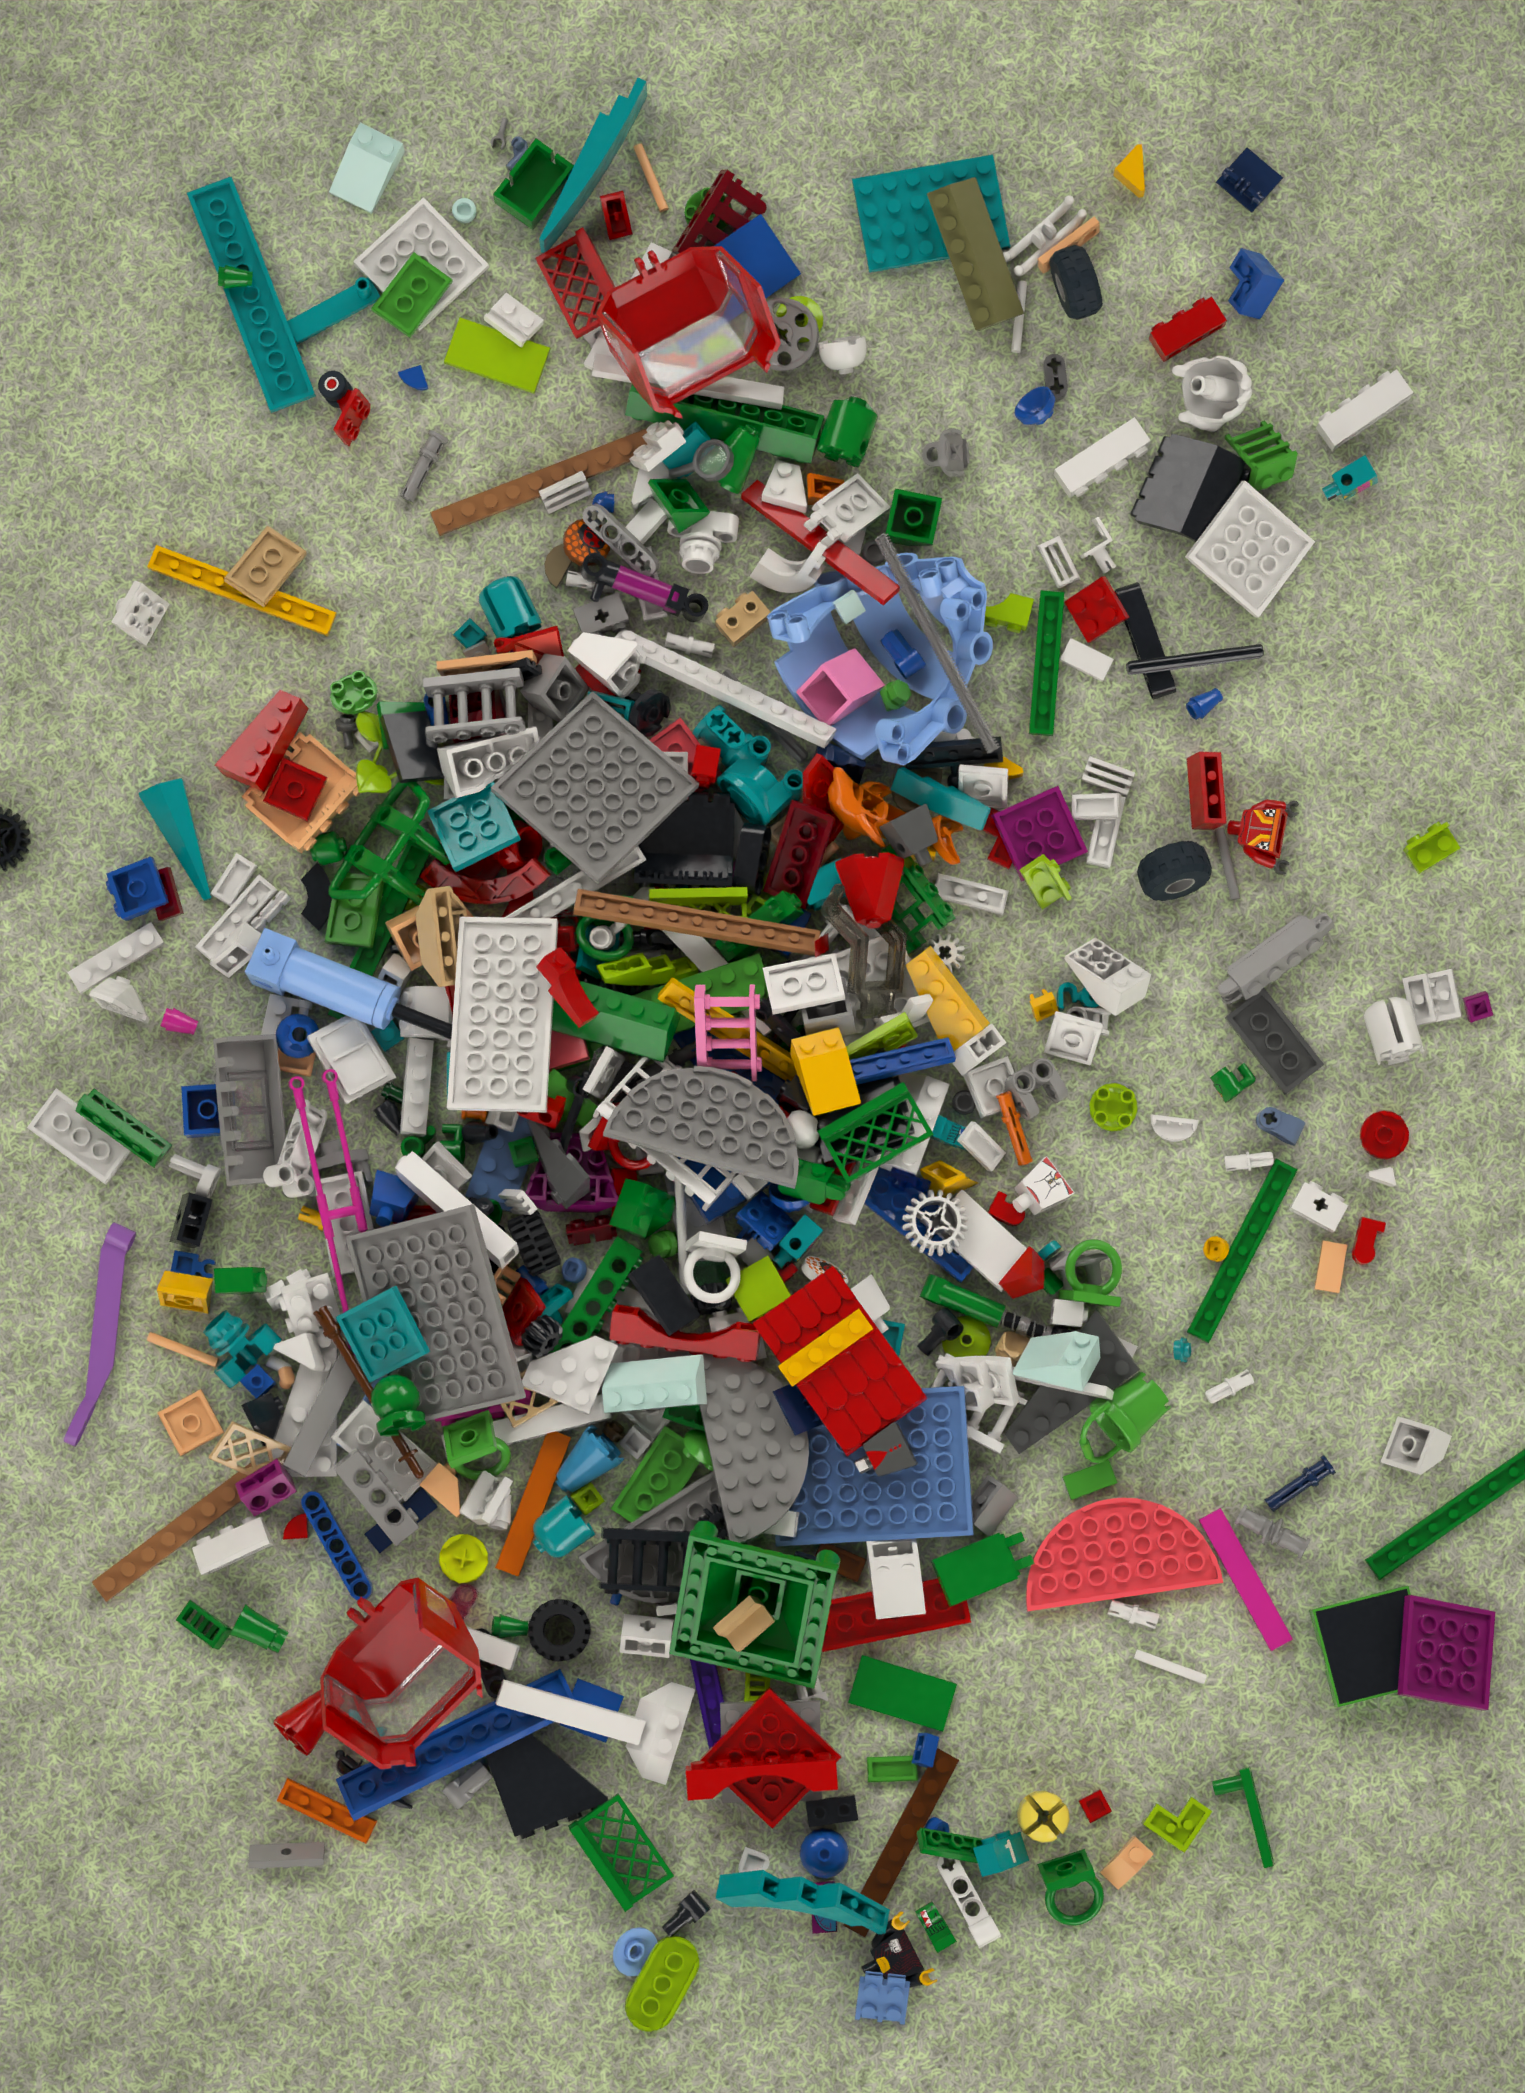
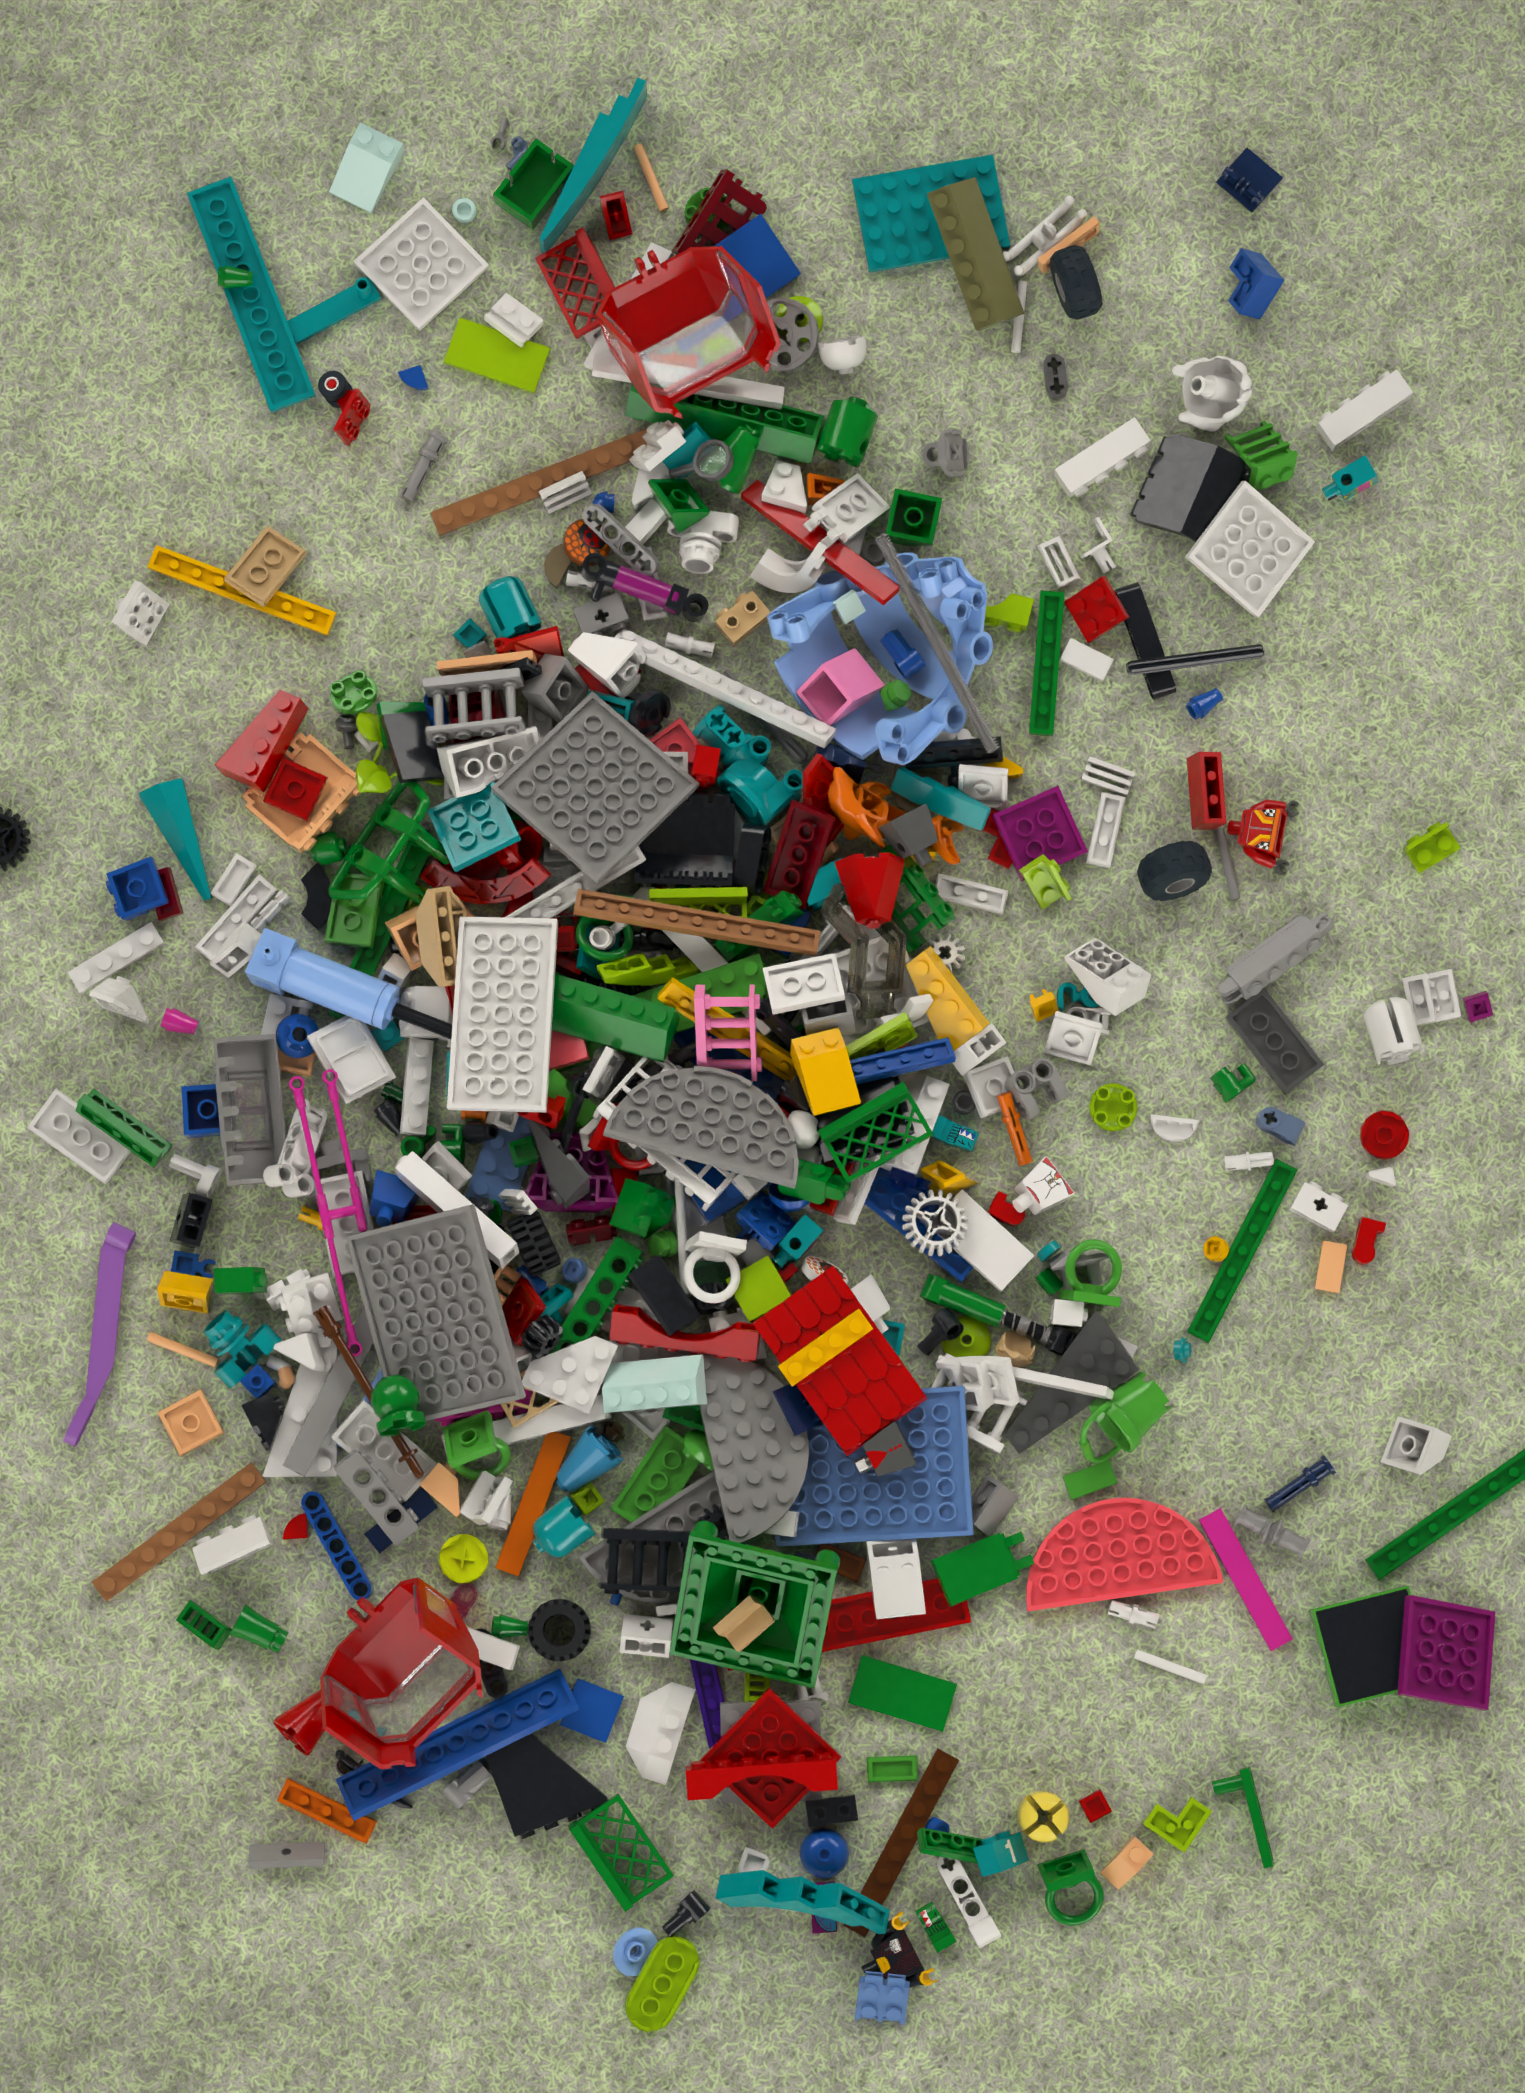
(249, 1435): tan window -> none
(265, 1487): magenta brick -> none
(382, 1334): teal plate -> none
(412, 295): bright green tile -> none
(556, 860): green tile -> none
(566, 988): red slope -> none
(570, 1712): white tile -> none
(636, 1441): light grey plate -> none
(821, 945): red sticker -> none
(925, 1750): blue piece -> none
(981, 1146): white tile -> none
(1025, 1275): red slope -> none
(1035, 406): blue piece -> none
(1060, 1359): light aqua slope -> none
(1096, 806): white tile -> none
(1131, 171): yellow slope -> none
(1187, 328): red brick -> none
(1229, 1386): white axle -> none

